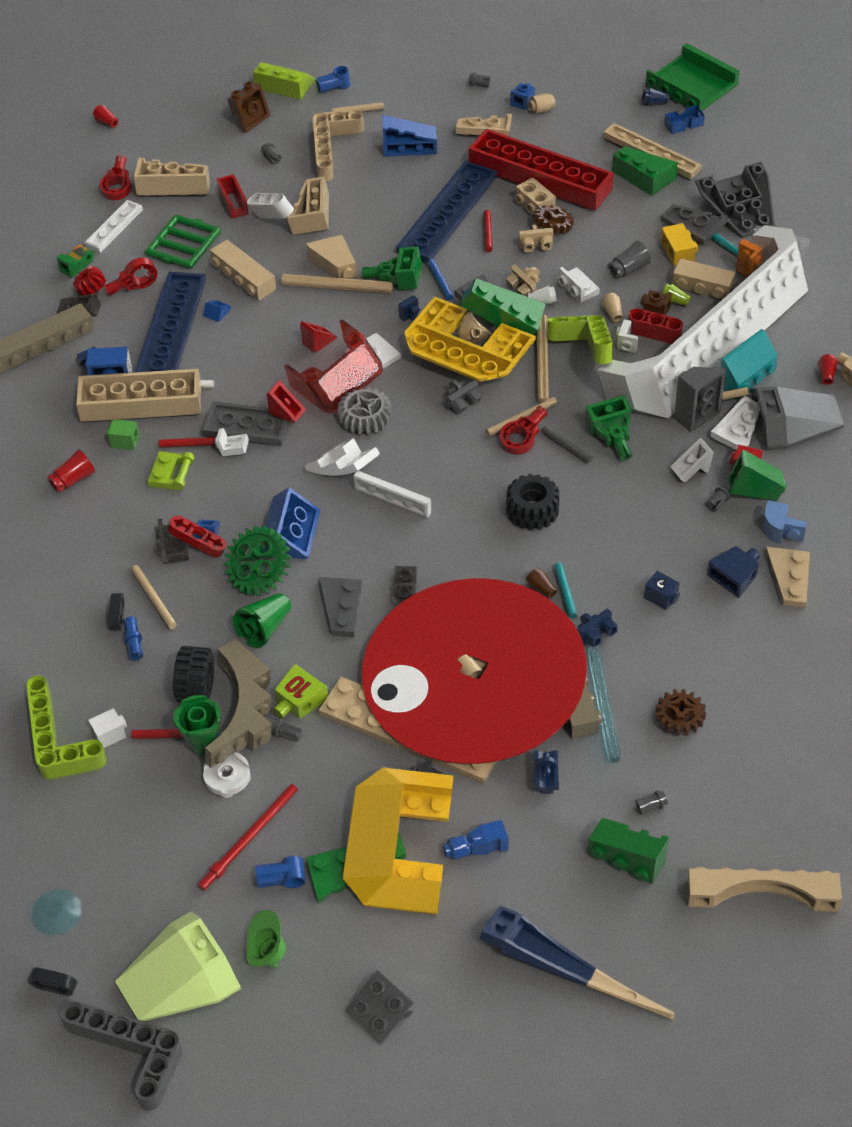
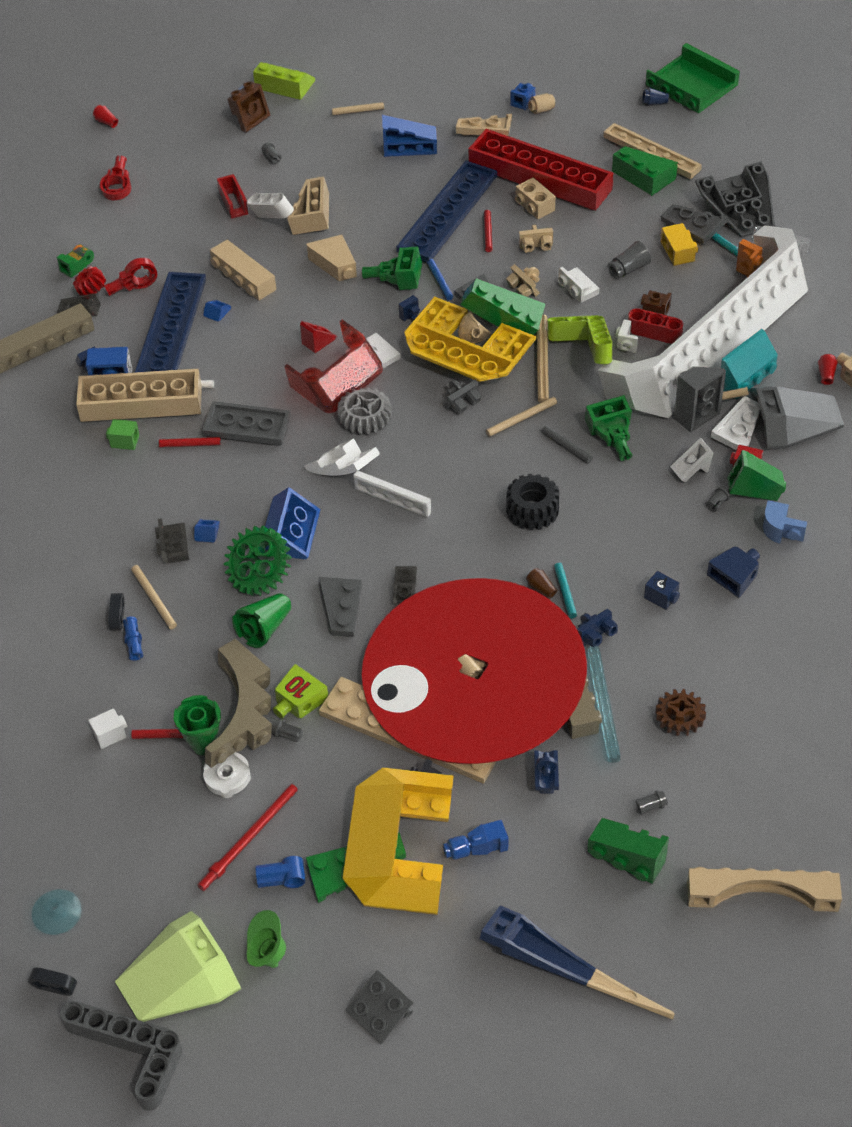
(44, 734): lime beam -> none
(71, 471): red plant -> none
(113, 226): white tile -> none
(165, 467): lime plate -> none
(169, 229): green bar -> none
(170, 178): tan wedge -> none
(193, 672): black tyre -> none
(212, 539): red beam -> none
(231, 444): white bracket -> none
(283, 403): red slope -> none
(333, 124): tan beam -> none
(337, 283): tan axle -> none
(338, 79): blue piece -> none
(479, 79): dark grey pin -> none
(526, 426): red pin -> none
(545, 295): white cone -> none
(554, 218): reddish brown gear -> none
(612, 306): tan cone -> none
(678, 295): lime cone -> none
(691, 117): blue piece -> none
(703, 279): tan brick -> none
(791, 574): tan wing -> none

